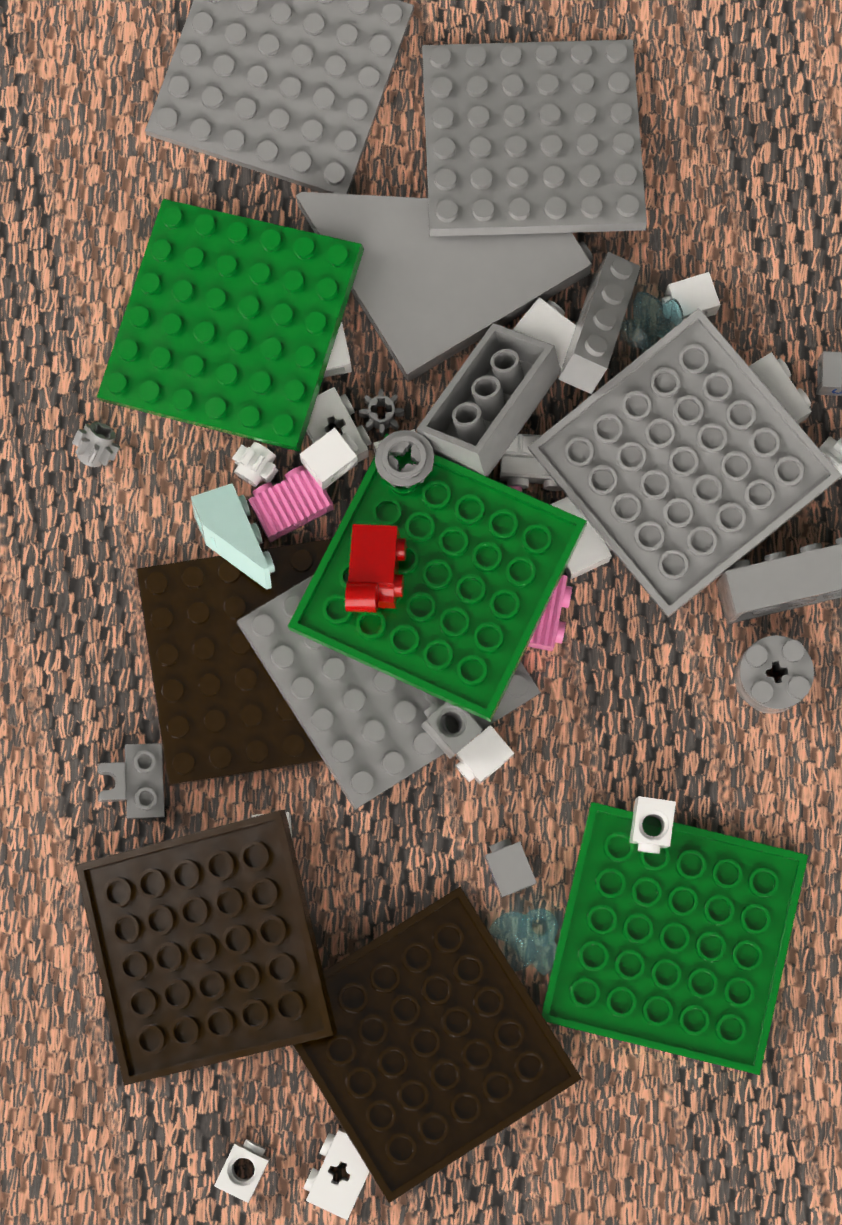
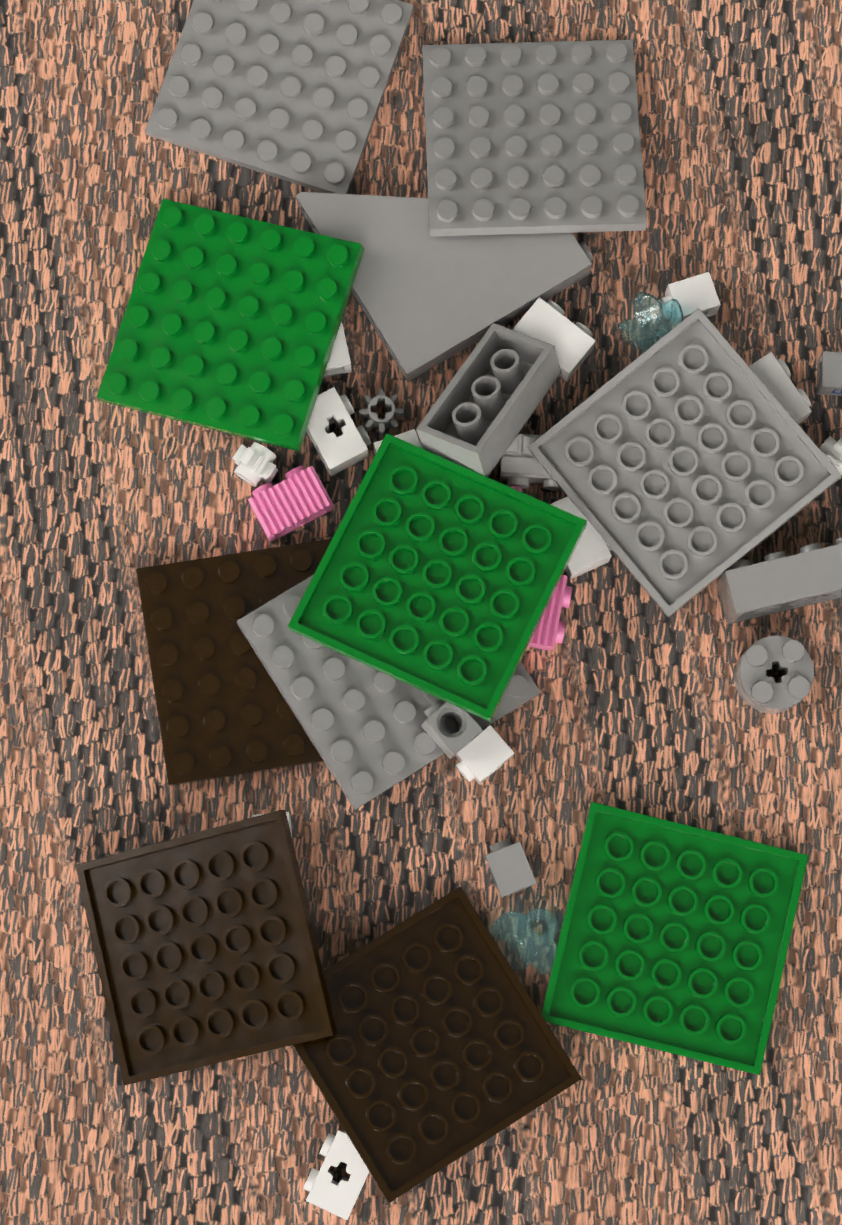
(96, 444): light grey gear -> none
(137, 781): light grey plate -> none
(227, 531): light aqua slope -> none
(234, 1185): white brick -> none
(330, 457): white brick -> none
(374, 568): red hinge -> none
(397, 445): light grey gear -> none
(599, 323): light grey brick -> none
(662, 810): white brick -> none

